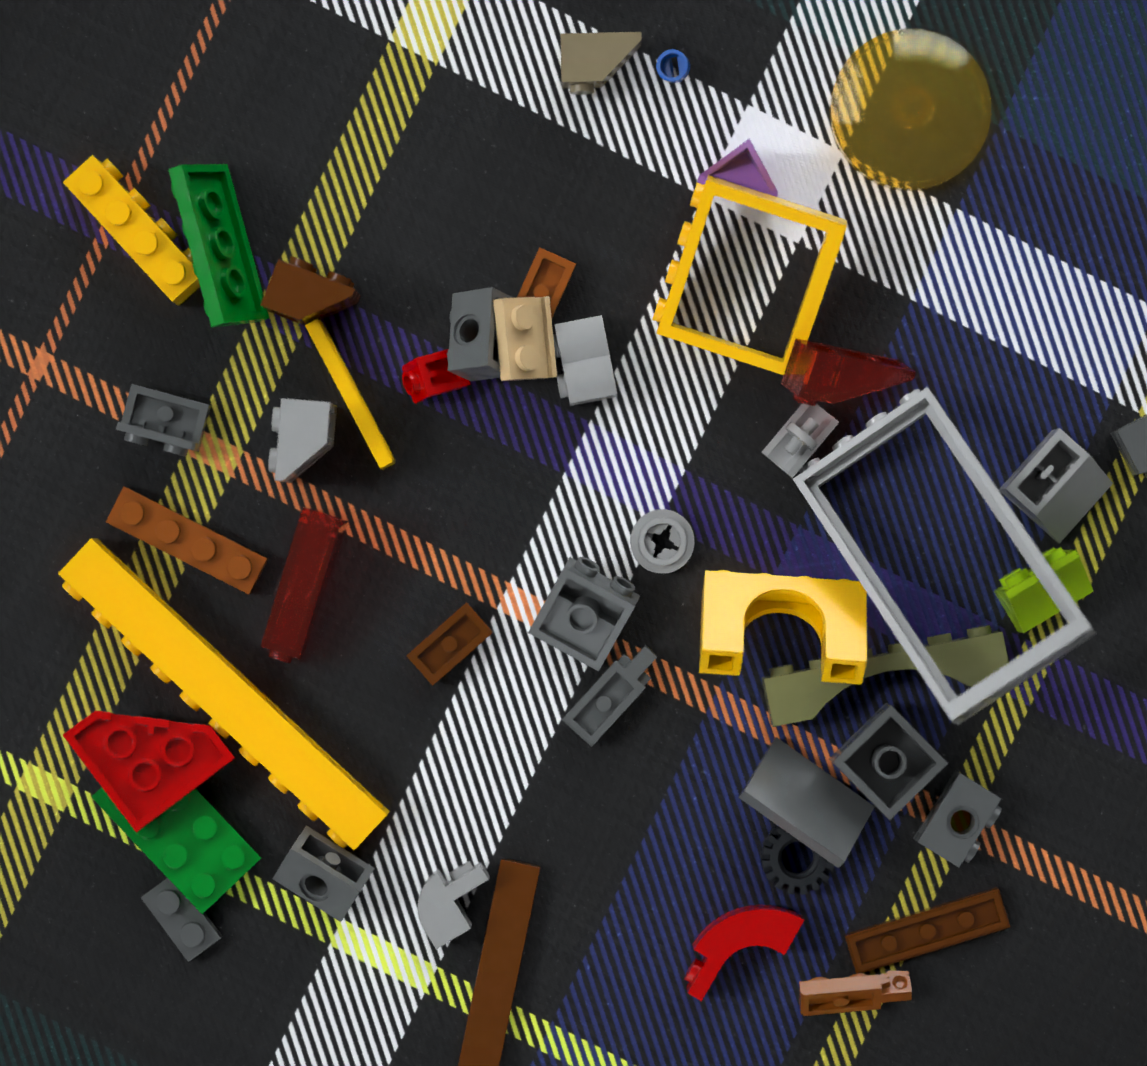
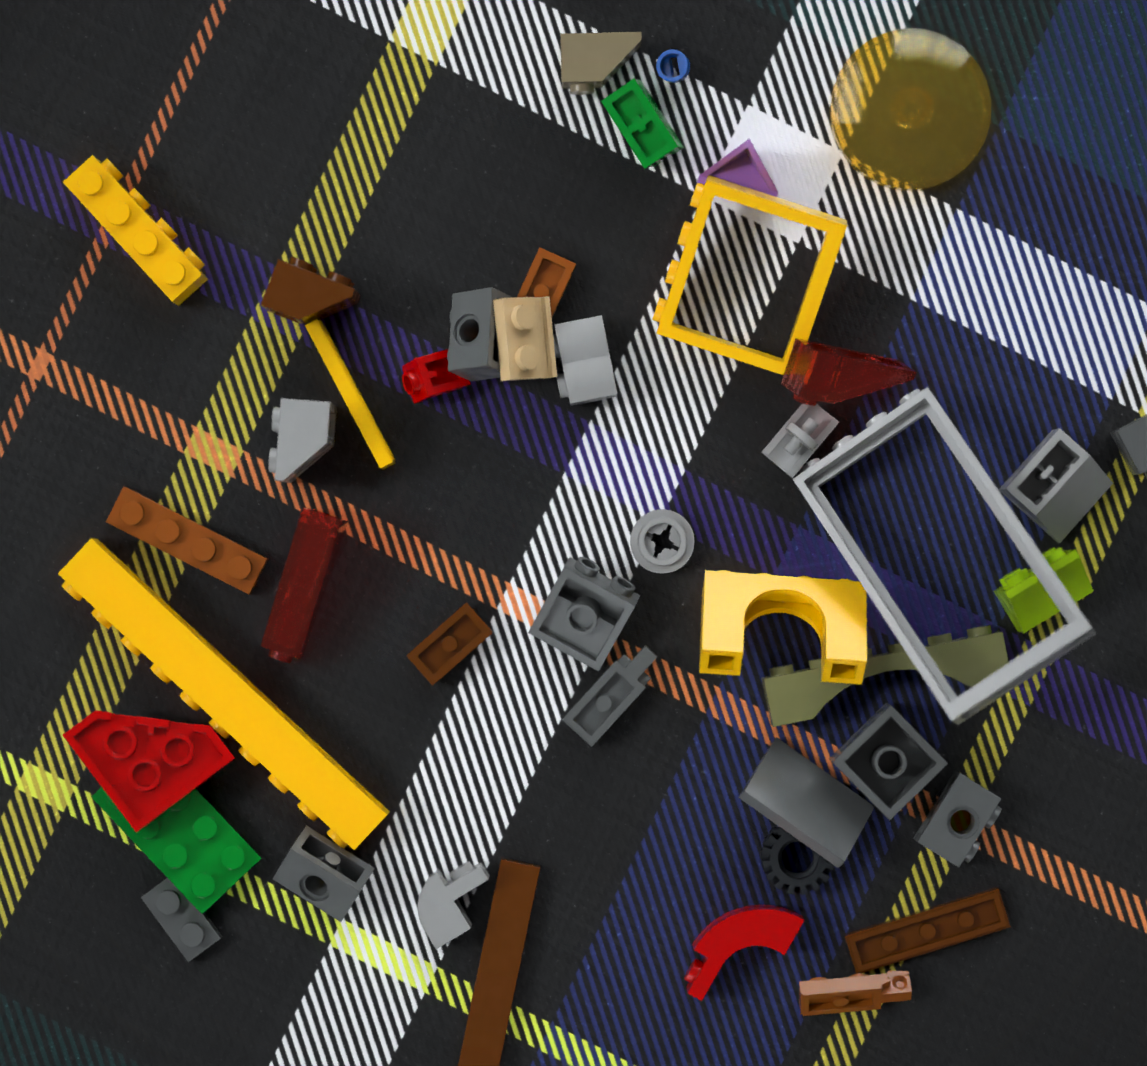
(164, 419): dark grey bracket -> none
(218, 244): green plate -> none
(642, 123): none -> green hinge

